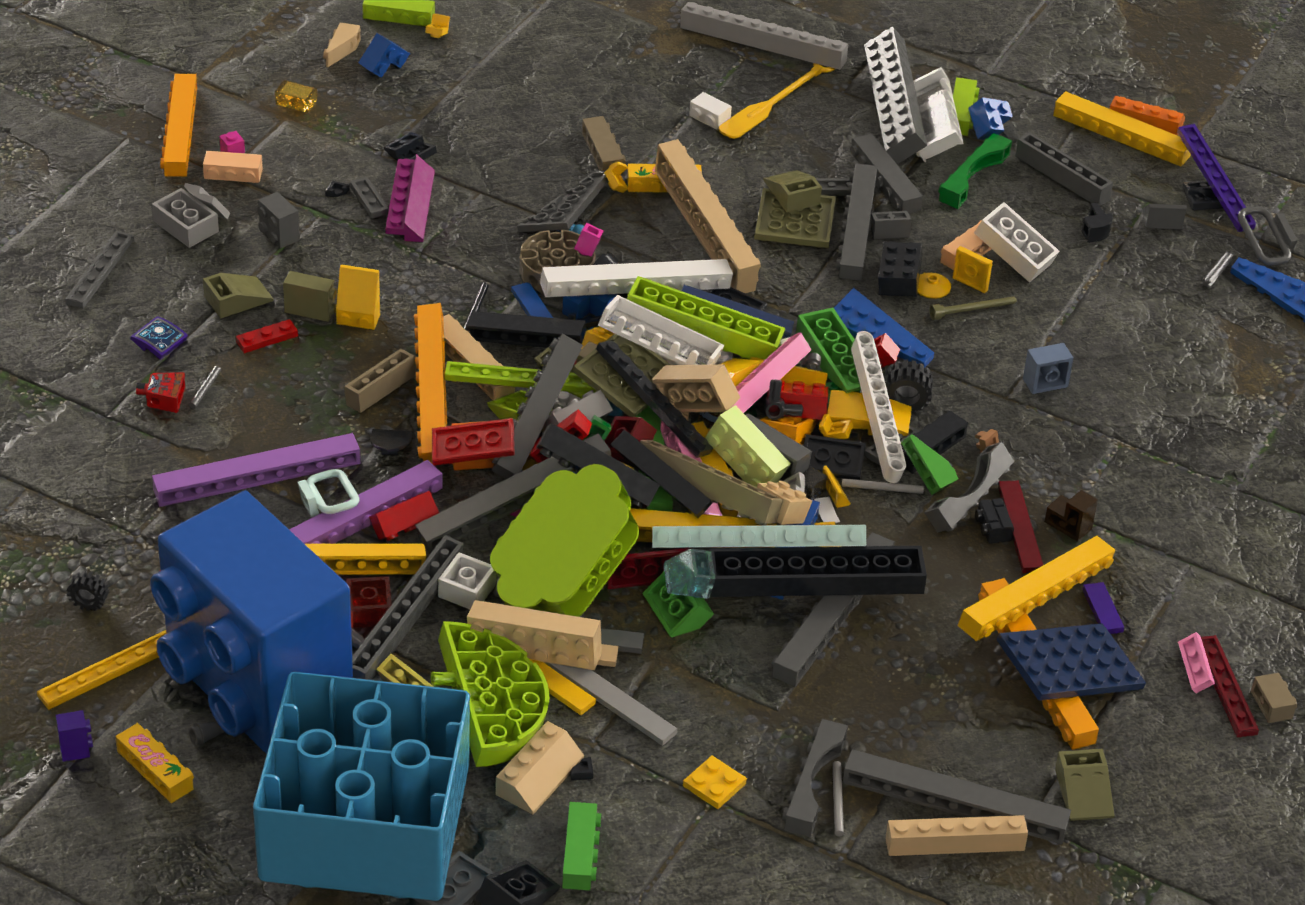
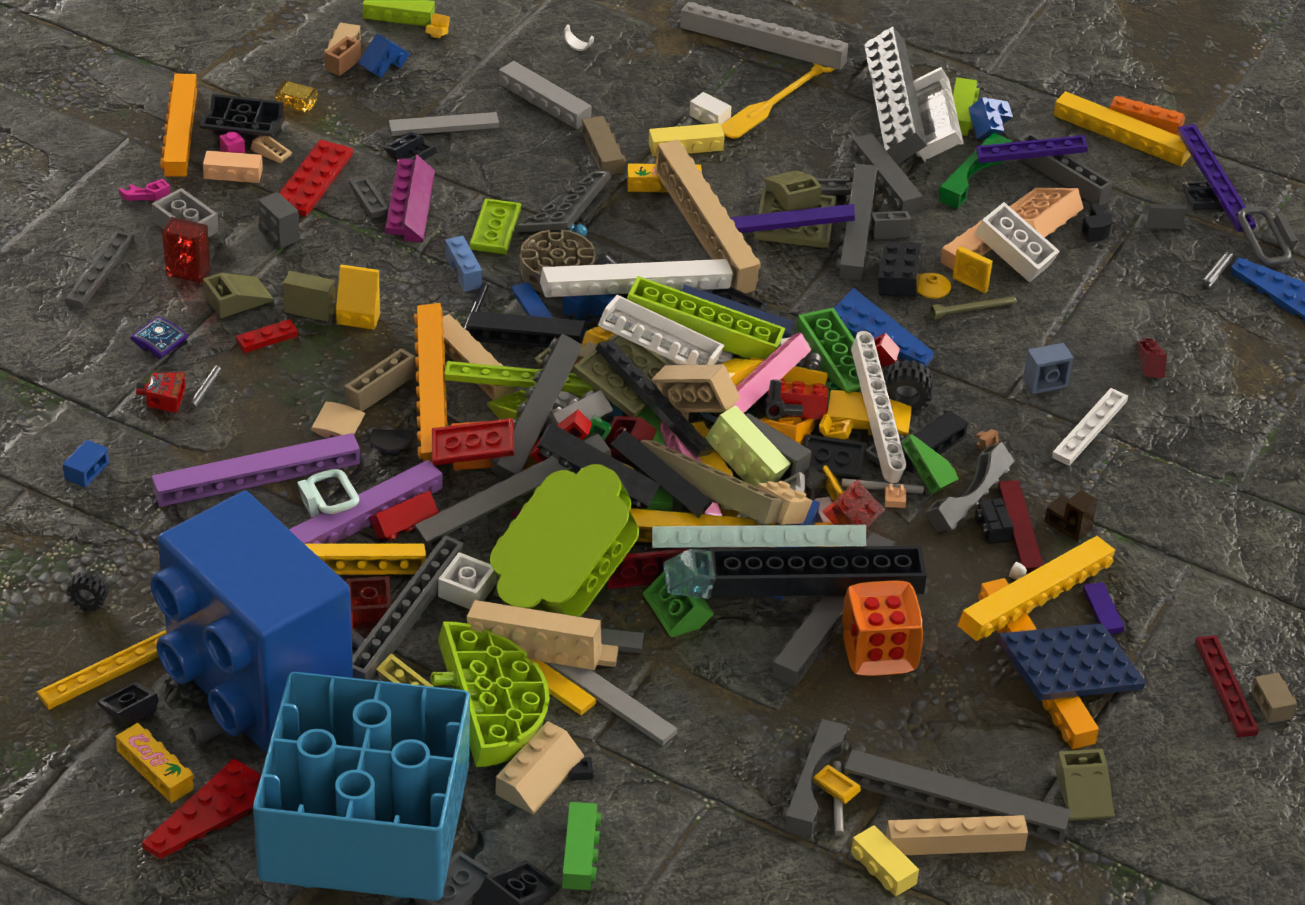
(73, 735): dark purple brick -> none
(85, 463): none -> blue brick
(130, 704): none -> black slope
(152, 192): none -> dark pink piece
(186, 250): none -> clear red brick
(210, 201): light grey slope -> none
(214, 806): none -> red wing
(244, 115): none -> black piece
(262, 144): none -> tan slope
(315, 175): none -> red plate
(337, 189): black tile -> none
(337, 420): none -> tan slope
(343, 56): none -> medium nougat brick
(444, 123): none -> light grey tile
(461, 257): none -> medium blue arch
(495, 226): none -> lime tile
(544, 94): none -> light grey brick
(574, 42): none -> white helmet
(588, 240): dark pink brick -> none
(614, 177): yellow bracket -> none
(694, 138): none -> light yellow brick
(714, 782): yellow plate -> none
(795, 218): none -> dark purple tile
(836, 784): none -> yellow tile
(854, 507): none -> clear red brick
(882, 628): none -> orange piece
(884, 861): none -> light yellow brick
(895, 496): none -> light nougat tile
(1017, 571): none -> white hinge
(1031, 149): none -> dark purple tile
(1048, 208): none -> light nougat slope
(1089, 426): none -> white plate
(1152, 358): none -> dark red slope
(1196, 662): bright pink plate -> none

